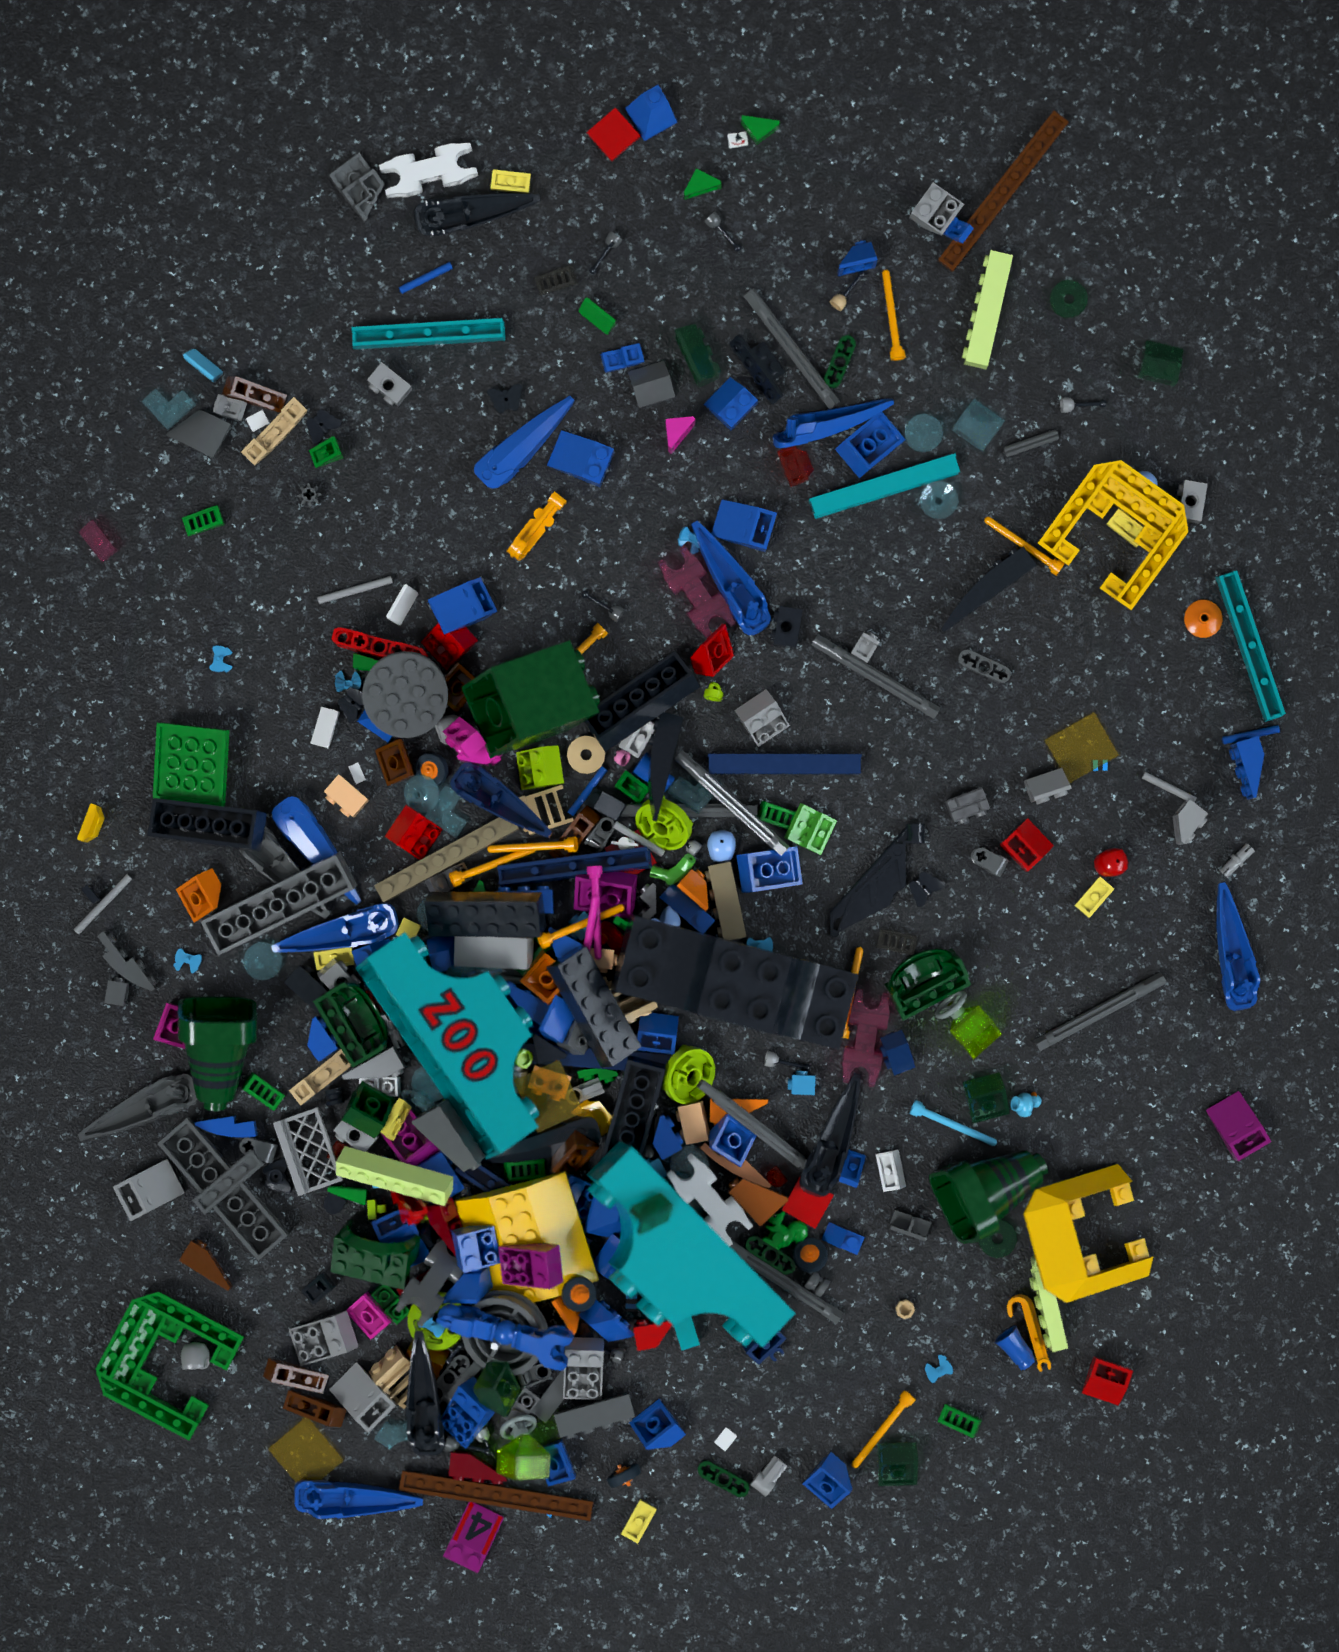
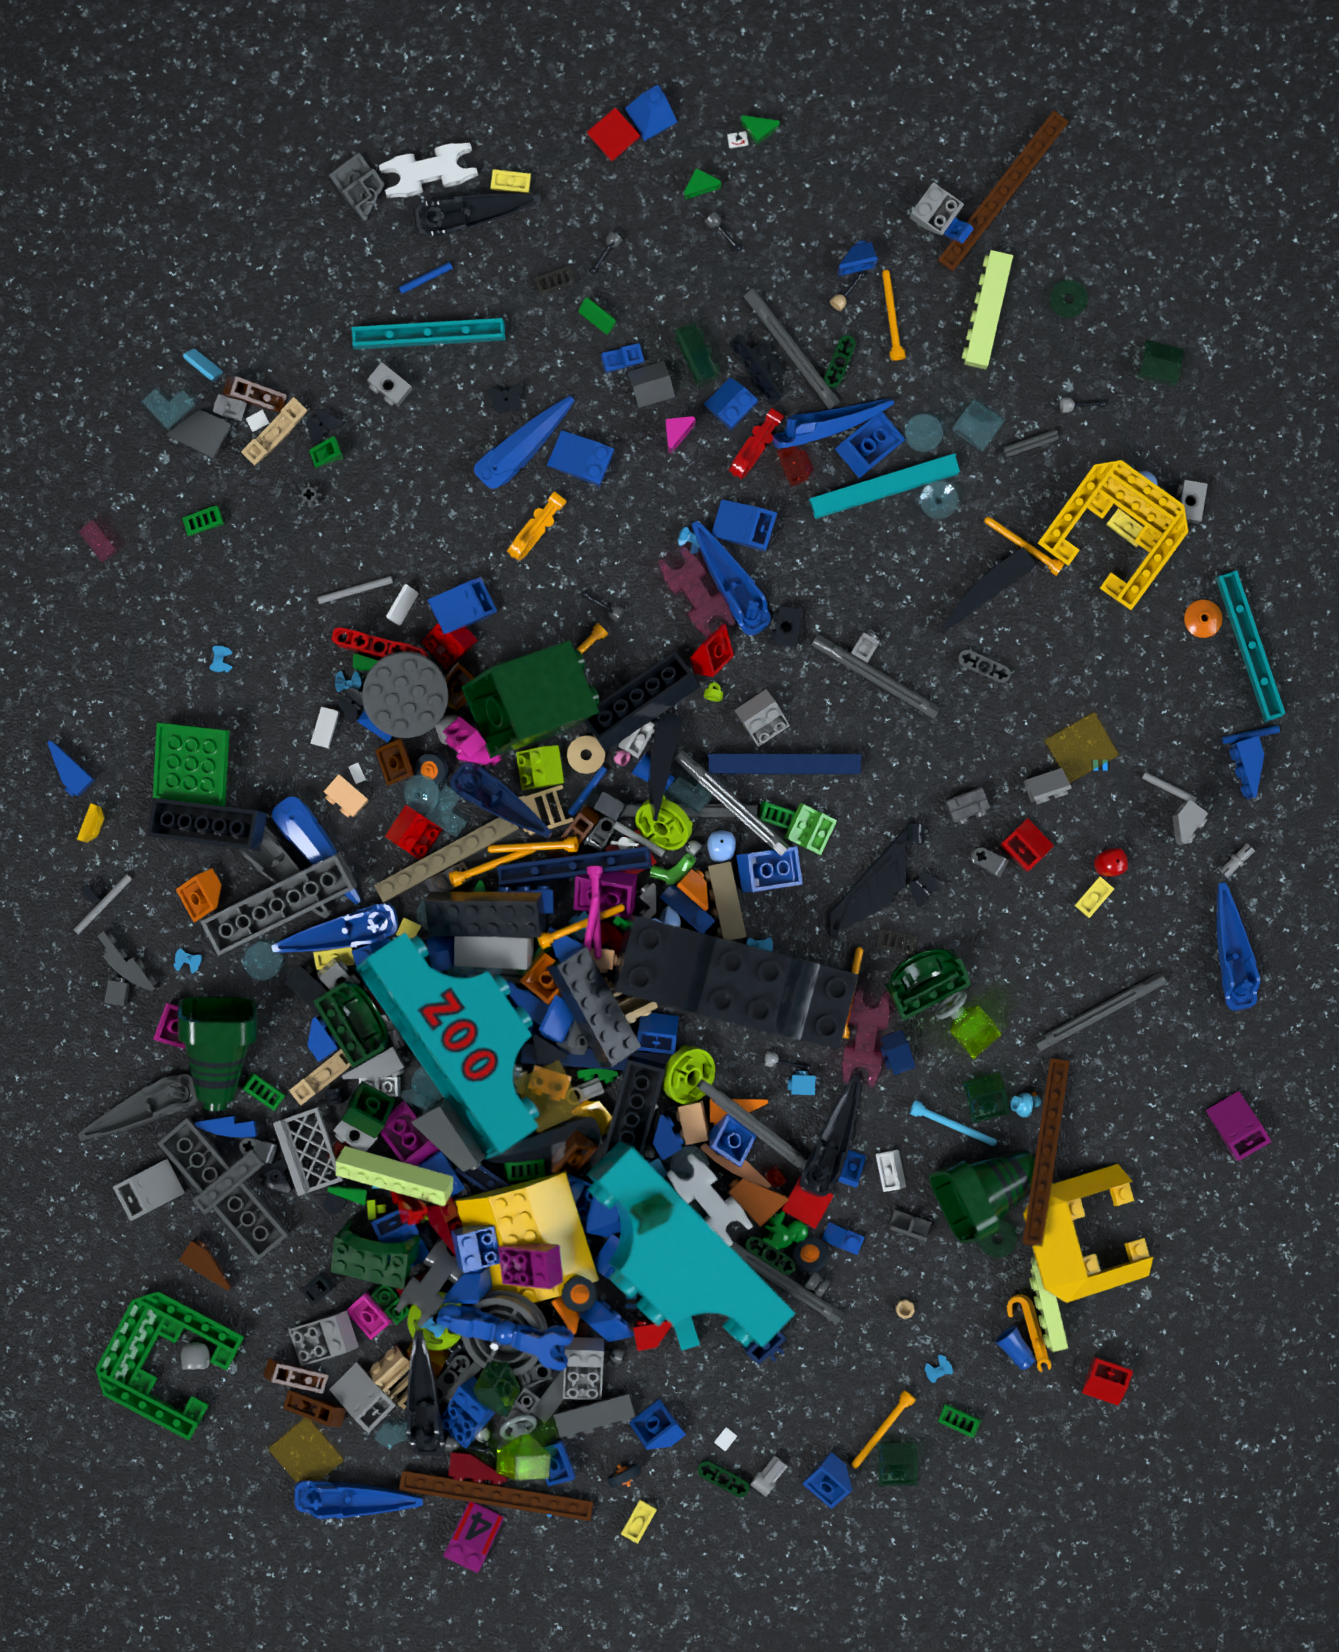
(71, 774): none -> blue slope
(396, 1119): light yellow plate -> none
(524, 1058): lime tile -> none
(632, 787): green slope -> none
(755, 445): none -> red piece
(1046, 1152): none -> reddish brown plate

